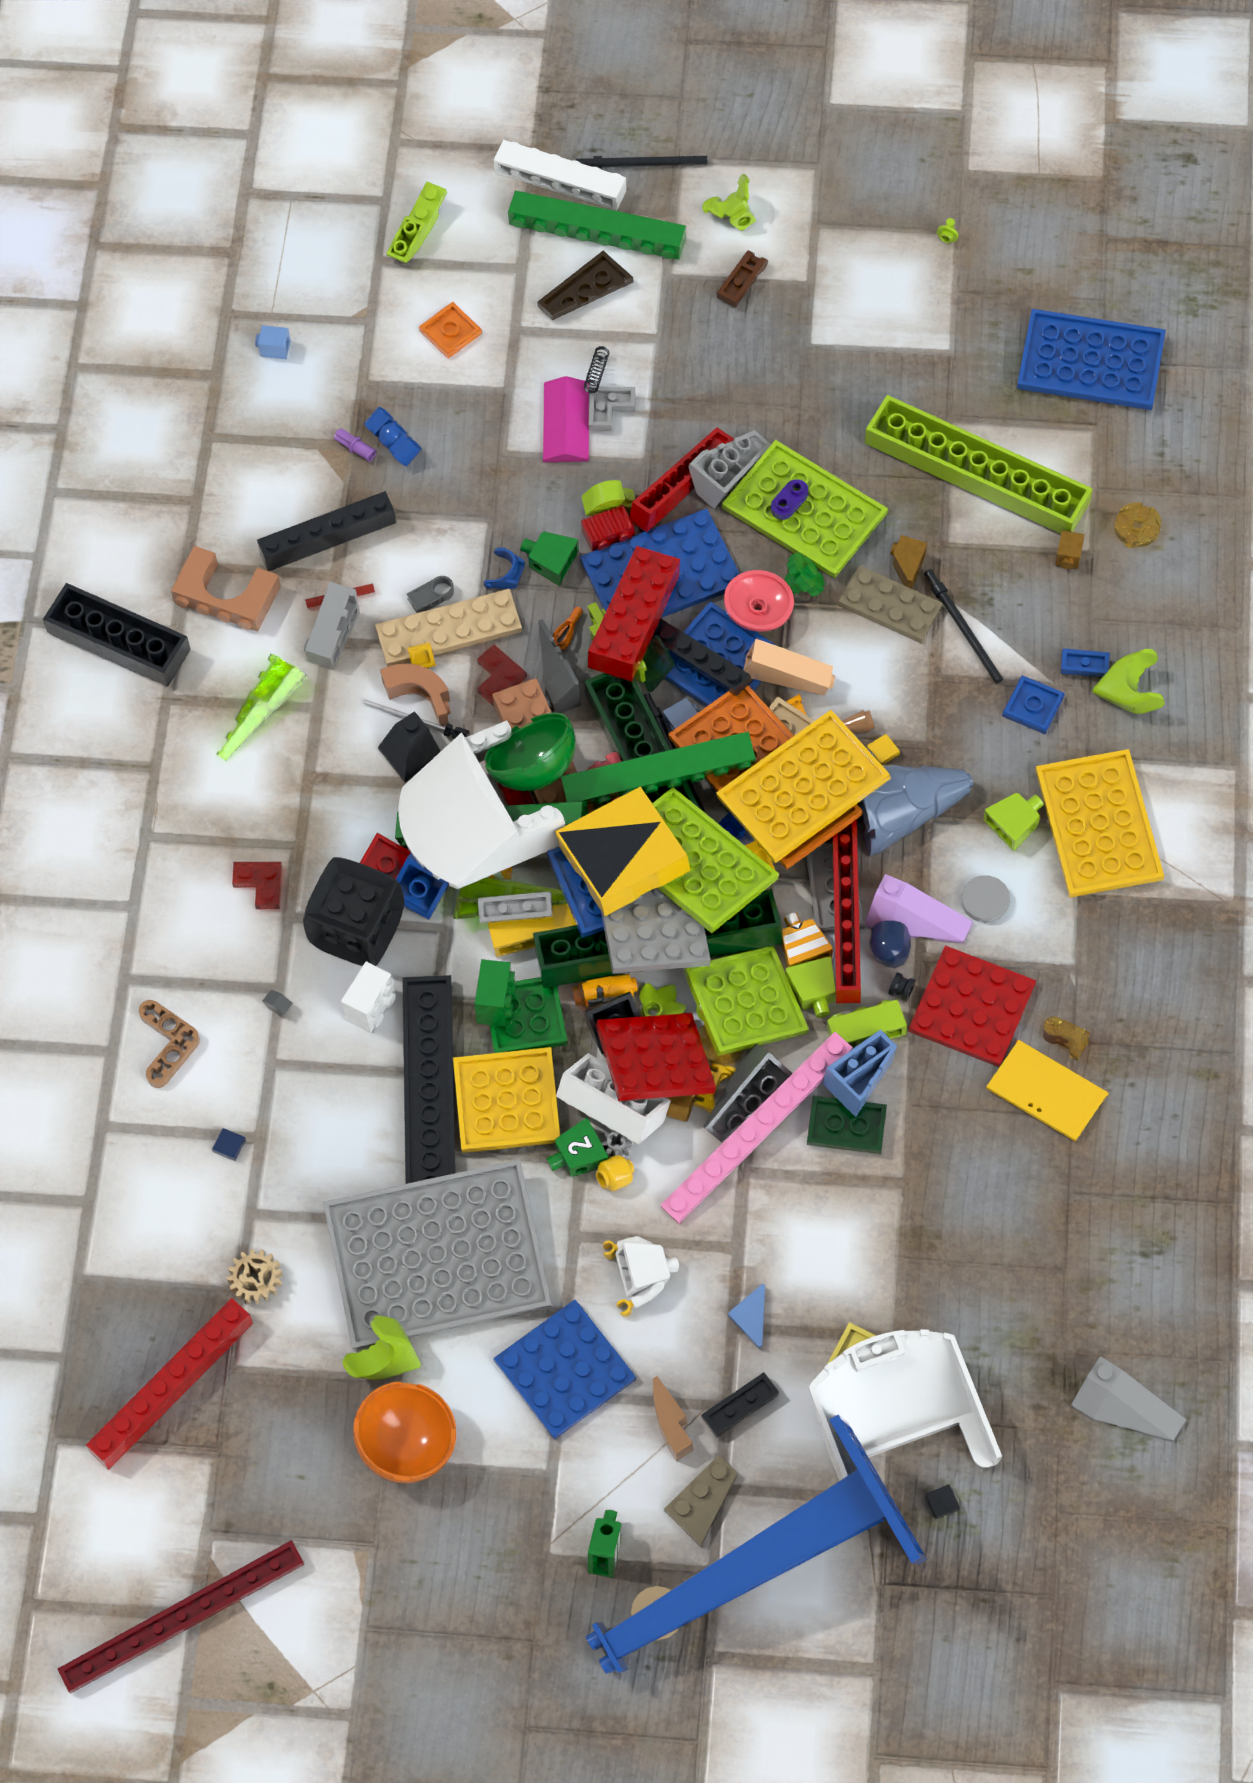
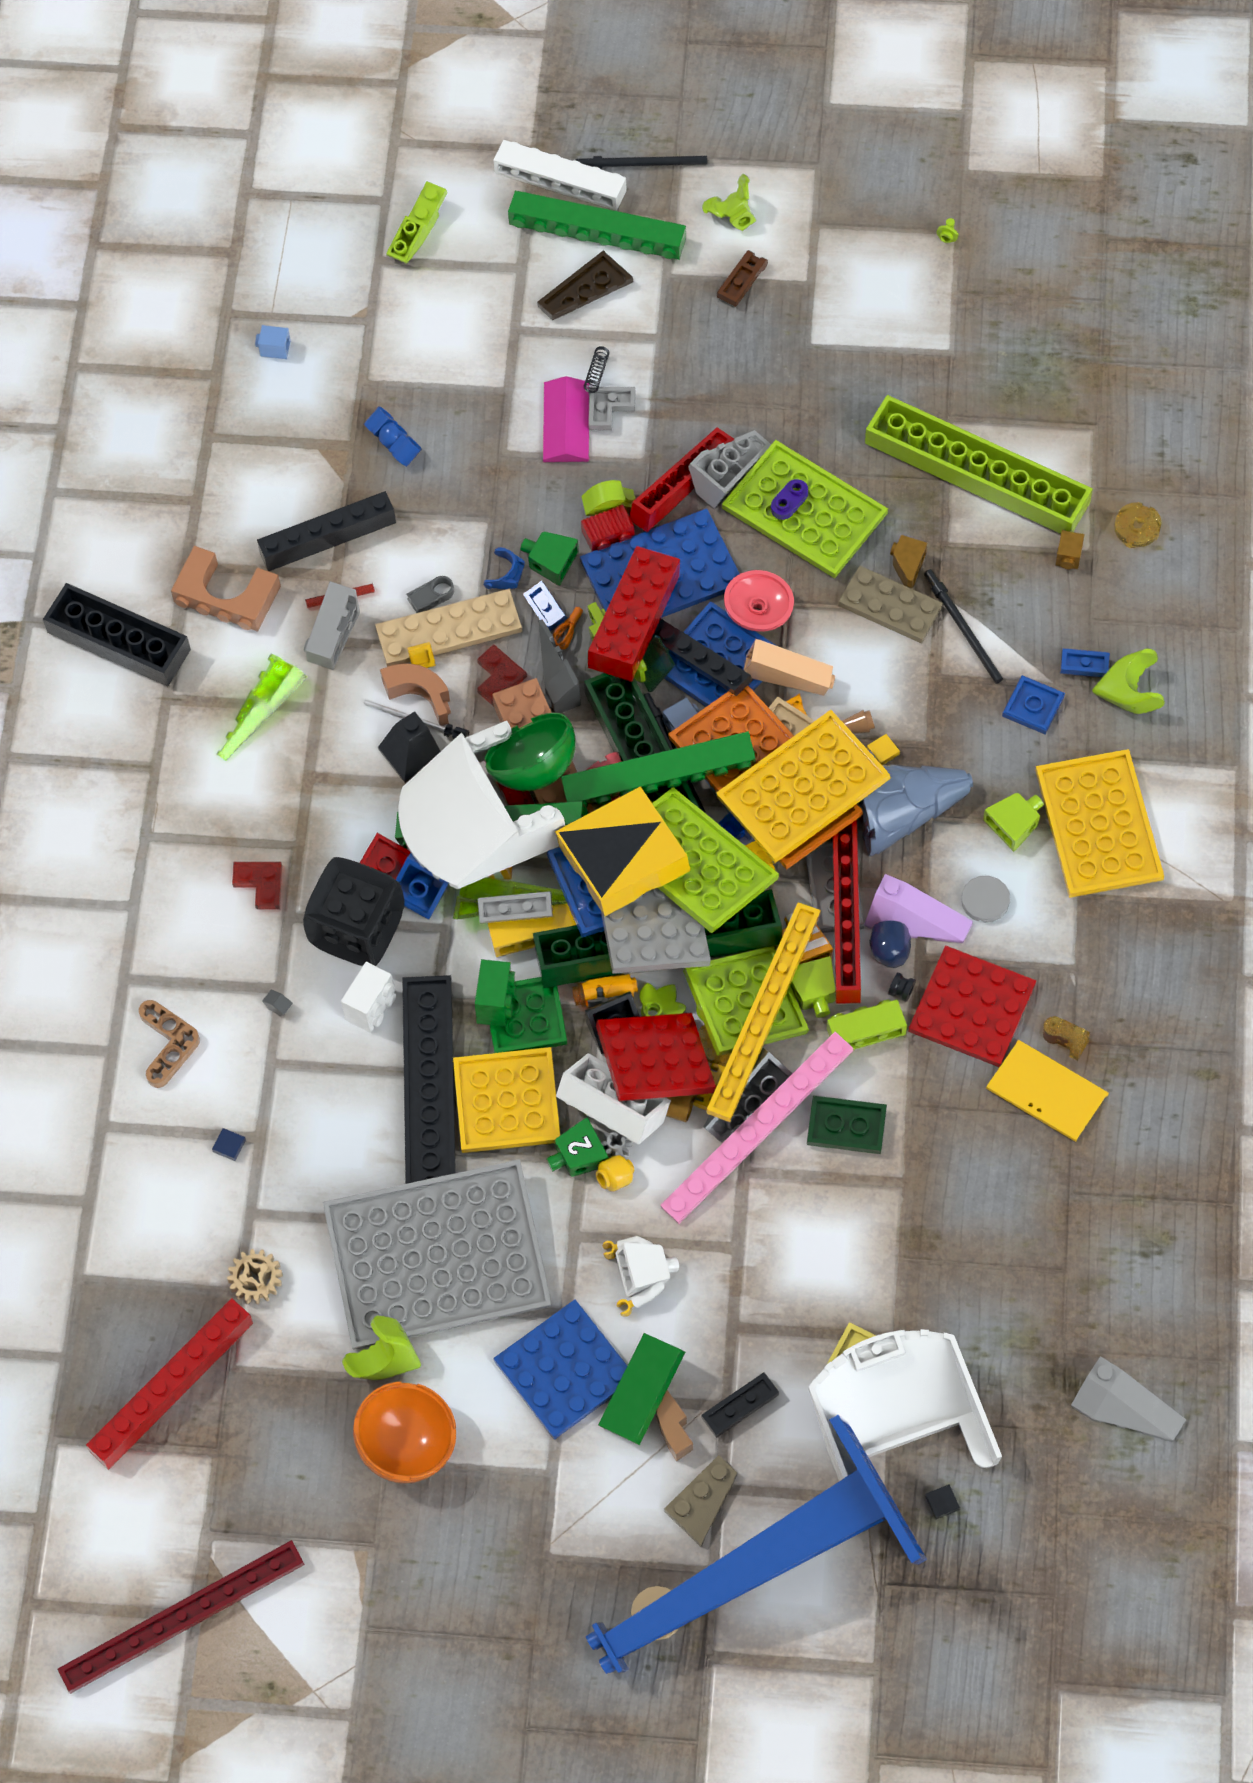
(355, 444): medium lavender axle -> none
(450, 330): orange tile -> none
(545, 605): none -> plate
(605, 1544): green torso -> none
(641, 1388): none -> green tile
(750, 1316): medium blue tile -> none
(763, 1012): none -> yellow plate
(803, 575): green plant -> none
(860, 1071): medium blue wedge -> none
(1091, 359): blue plate -> none

